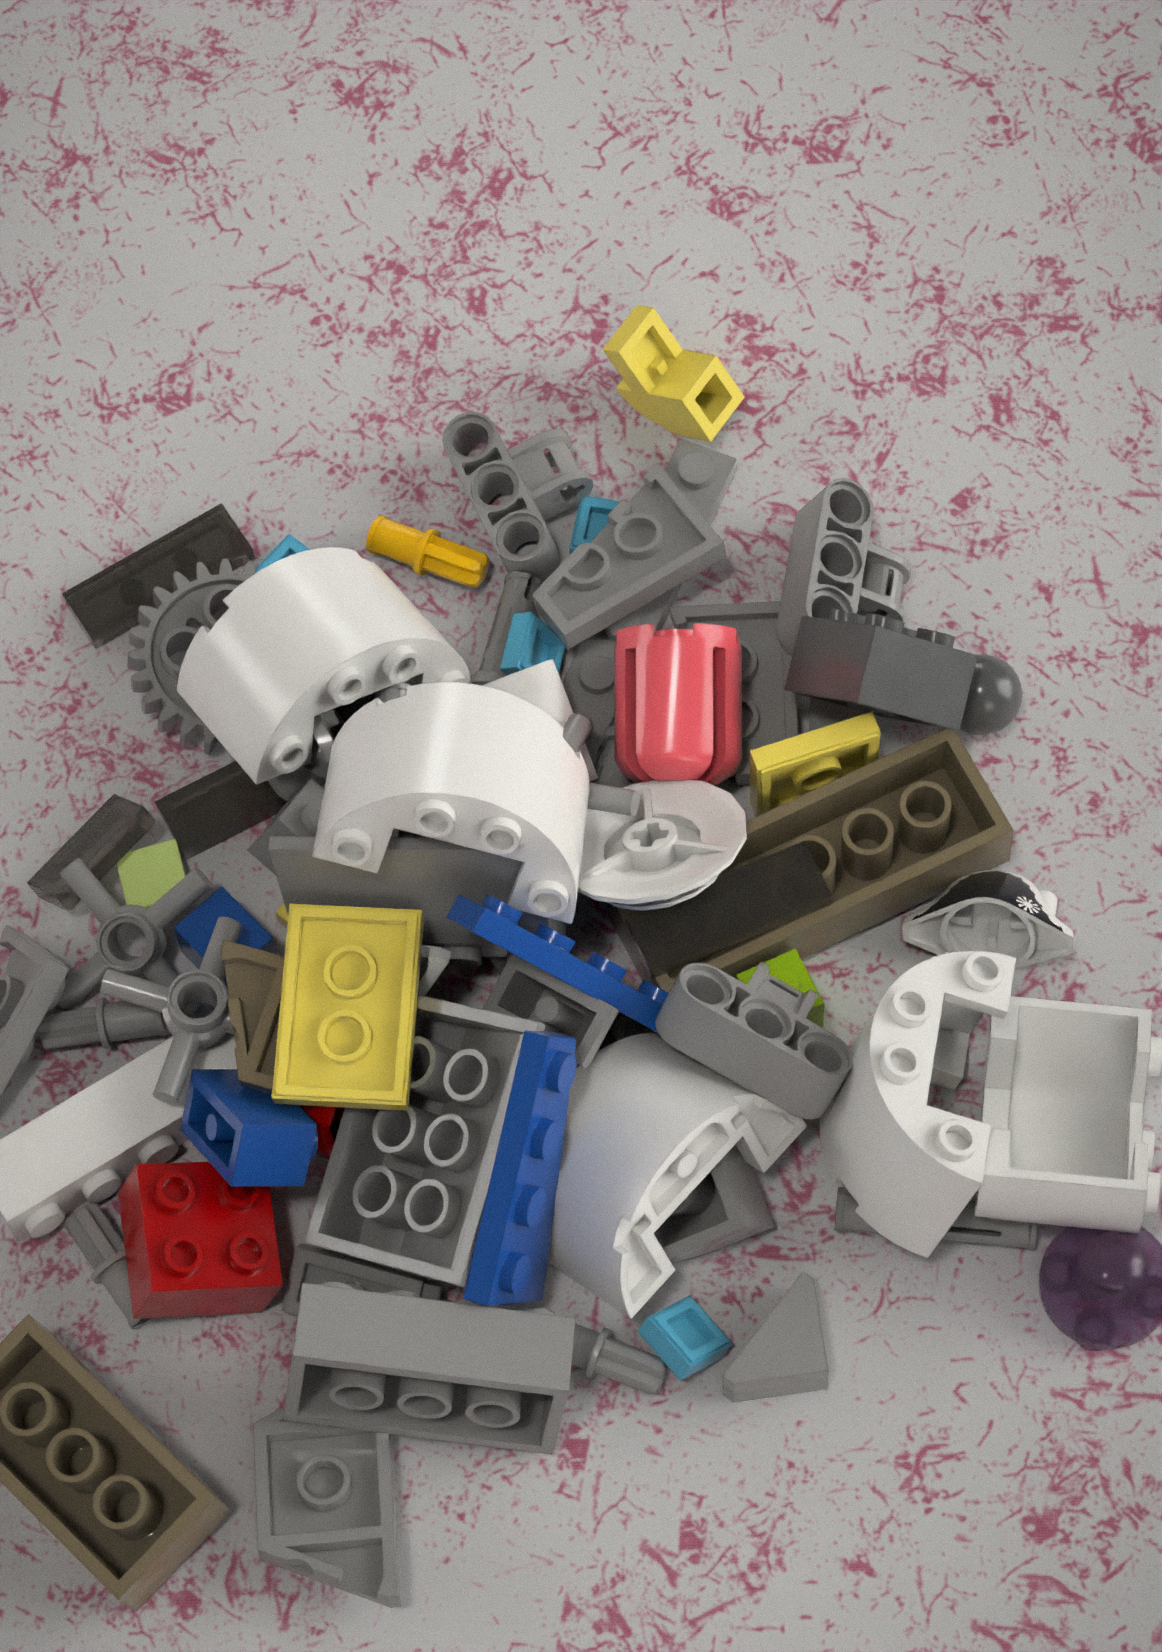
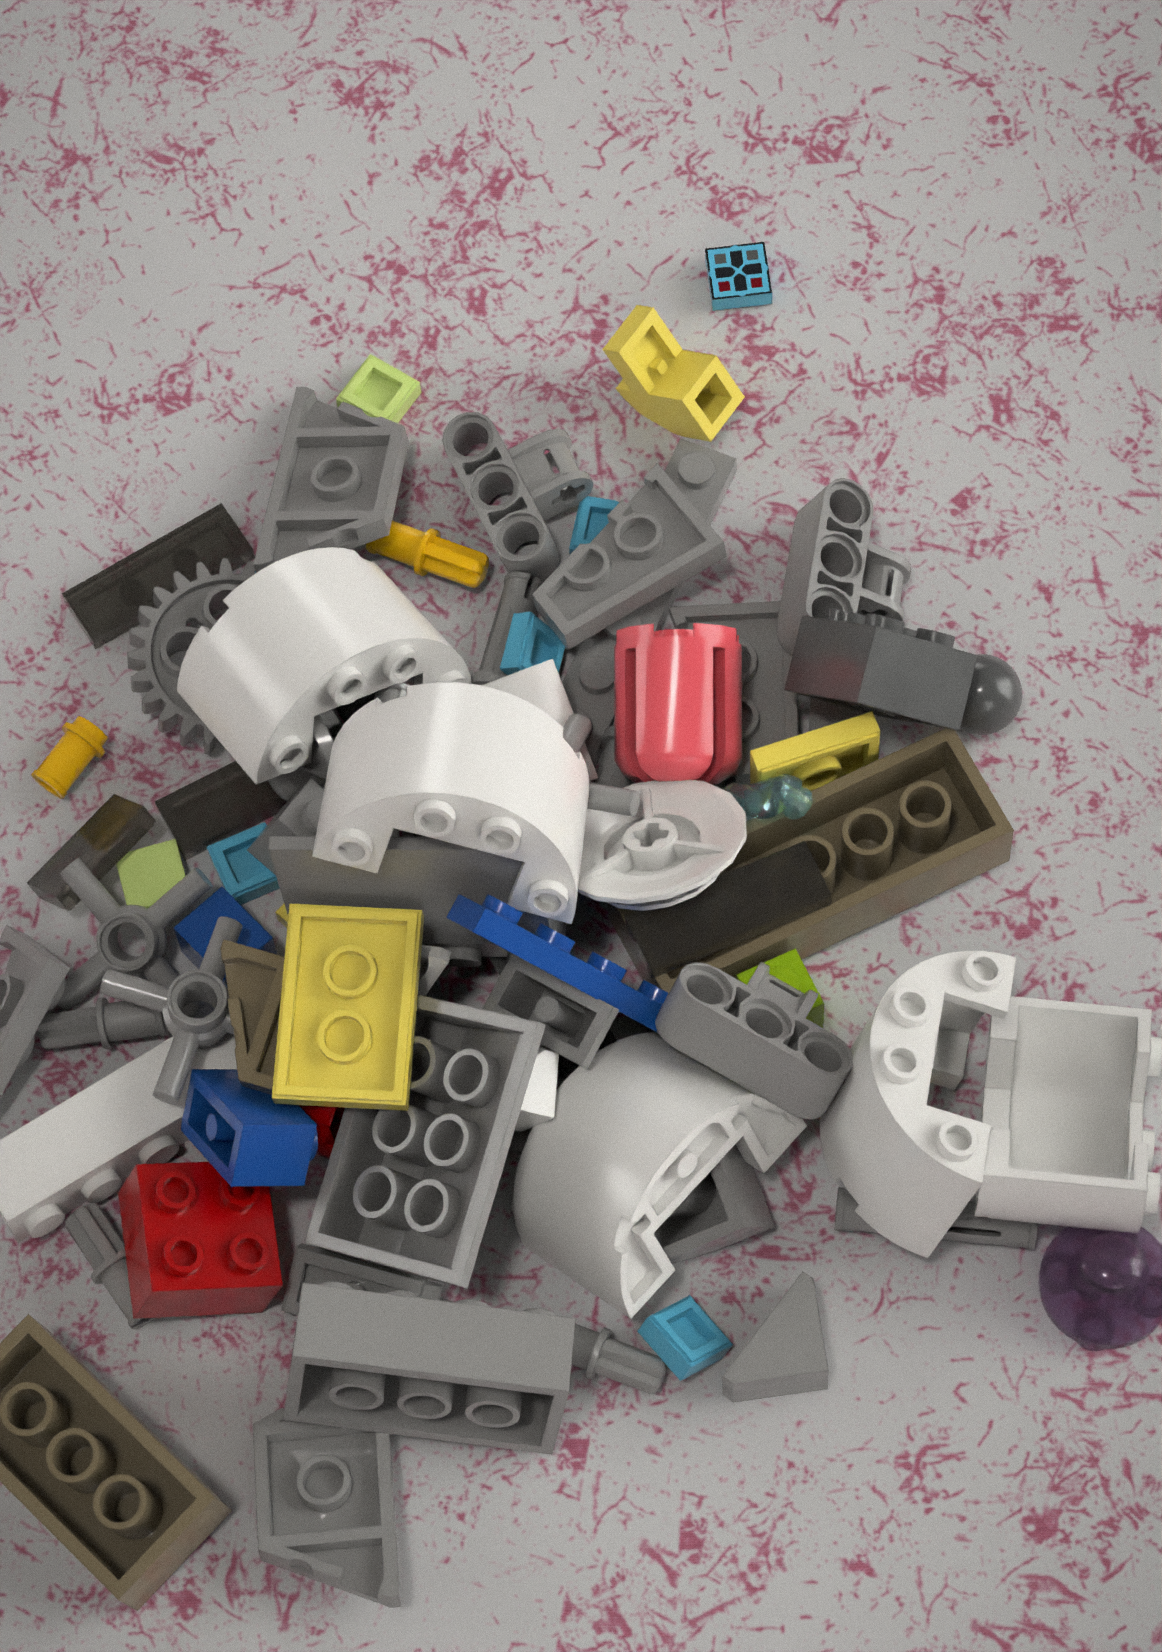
(70, 756): none -> yellow pin
(239, 870): none -> medium azure tile
(331, 480): none -> light grey wing
(380, 390): none -> yellowish green tile
(521, 1195): blue wing -> none
(738, 276): none -> tile
(773, 796): none -> clear light blue arm
(992, 914): white hat -> none

